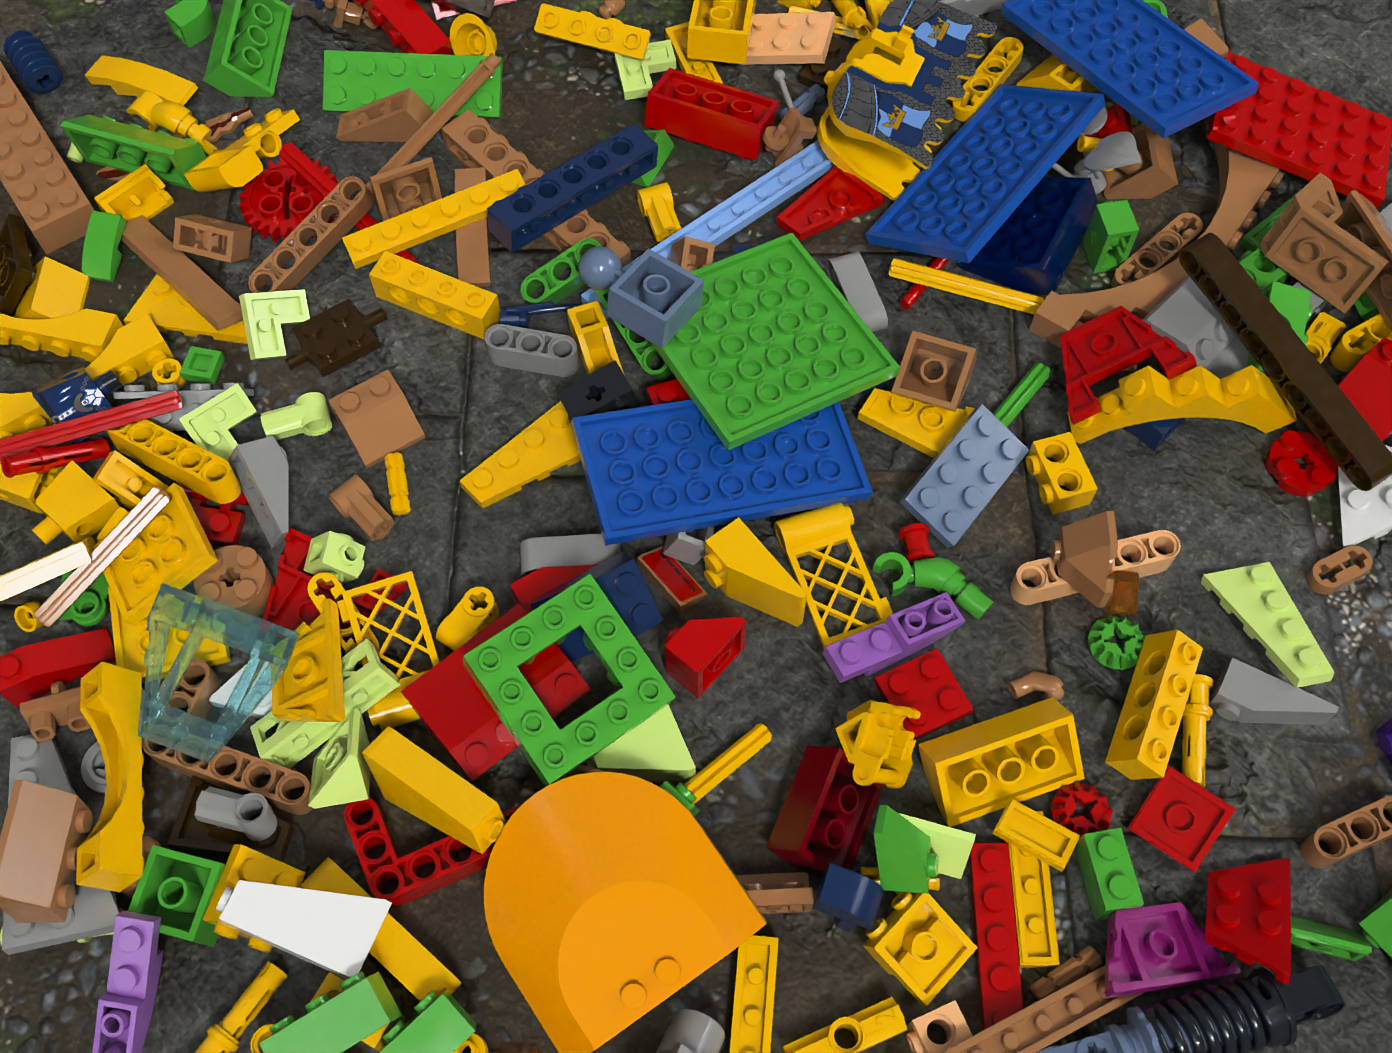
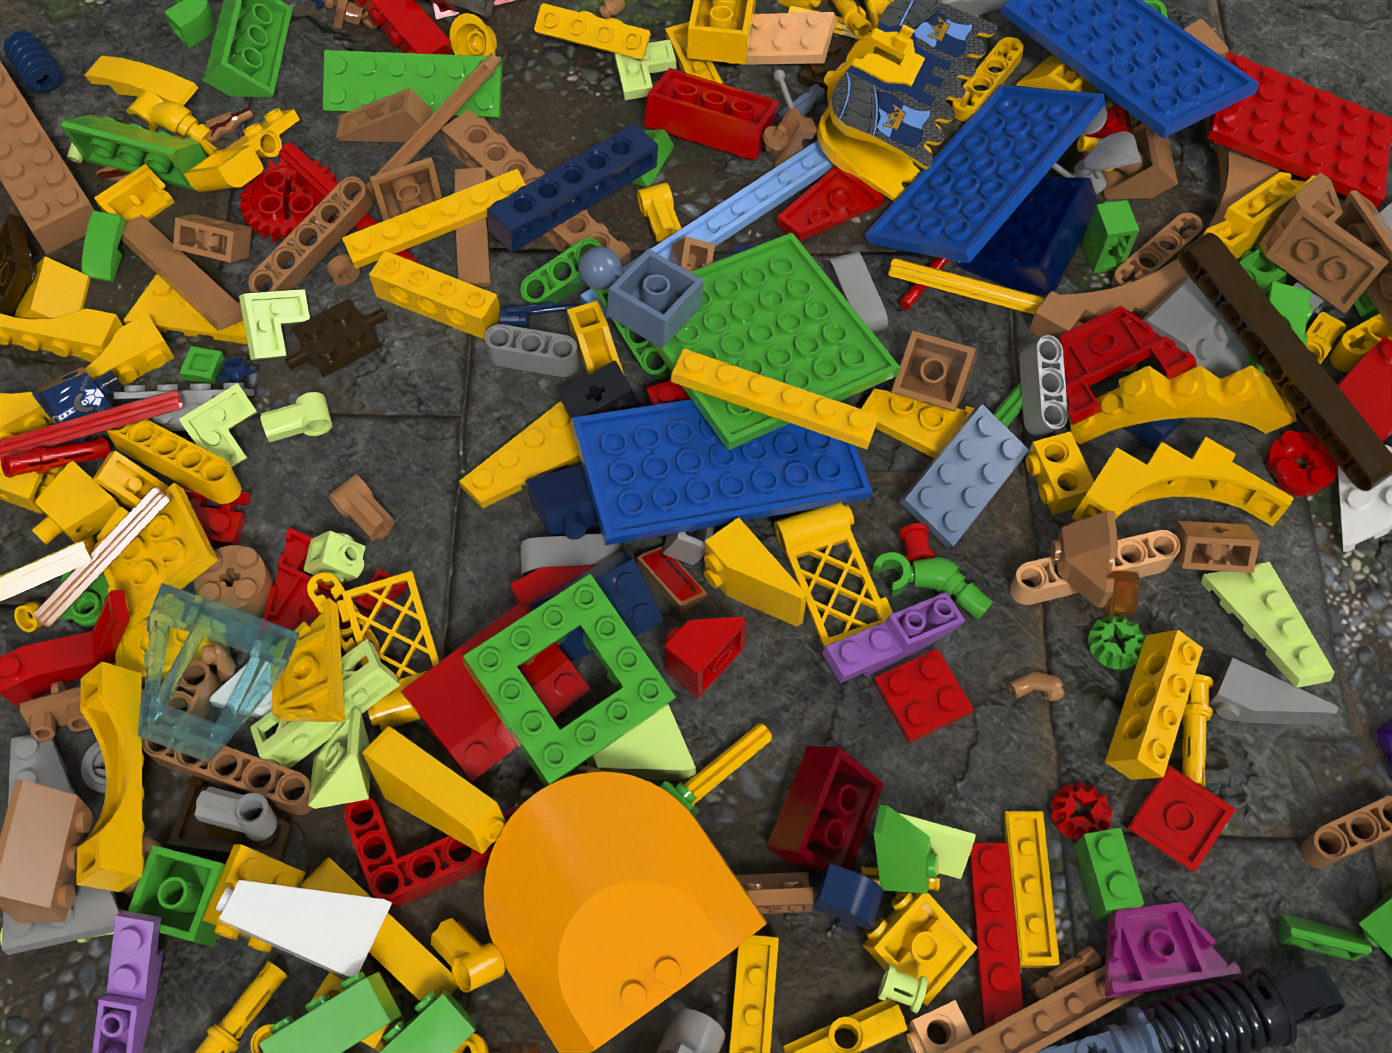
(110, 625): none -> red tile
(161, 370): yellow bush -> none
(218, 654): none -> medium nougat arm
(236, 369): none -> dark blue plate
(264, 479): light grey slope -> none
(342, 270): none -> medium nougat bush
(376, 418): medium nougat slope -> none
(397, 484): yellow axle -> none
(467, 622): yellow piece -> none
(469, 959): none -> yellow piece
(563, 502): none -> dark blue torso
(775, 398): none -> yellow plate
(877, 739): yellow piece -> none
(903, 988): none -> yellowish green bush
(1002, 760): yellow slope -> none
(1036, 834): yellow tile -> none
(1047, 400): none -> light grey beam
(1169, 473): none -> yellow arch
(1217, 546): none -> medium nougat brick
(1252, 914): red wing -> none
(1256, 213): none -> yellow wedge
(1335, 564): medium nougat beam -> none

